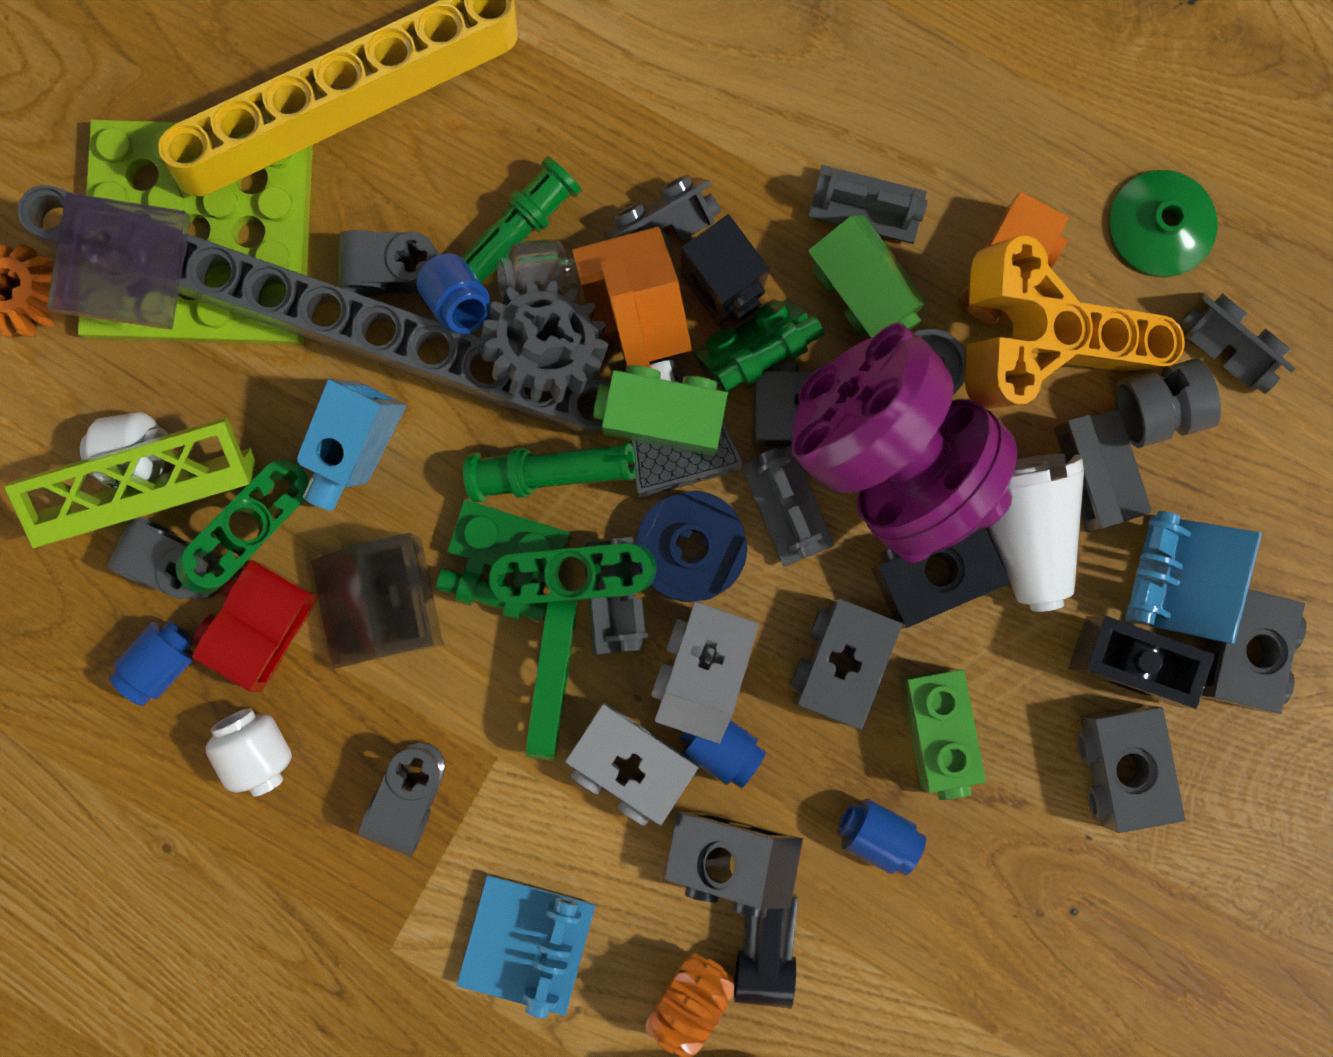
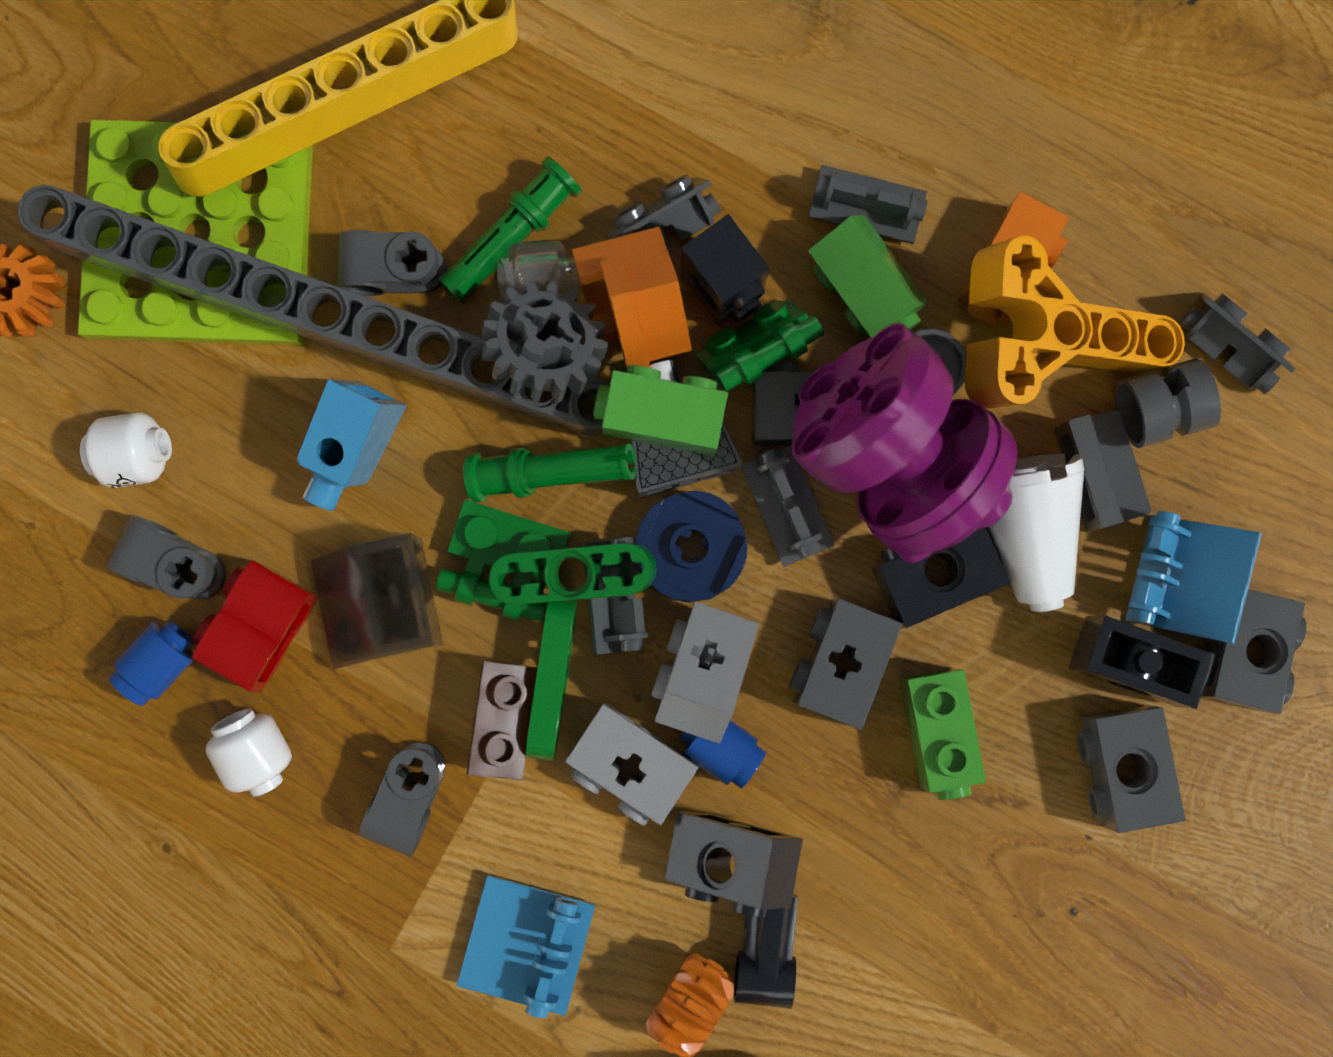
(91, 512): lime fence -> none
(119, 261): tile -> none
(228, 564): green beam -> none
(453, 293): blue brick -> none
(501, 720): none -> hinge
(881, 837): blue brick -> none
(1146, 240): green dish -> none

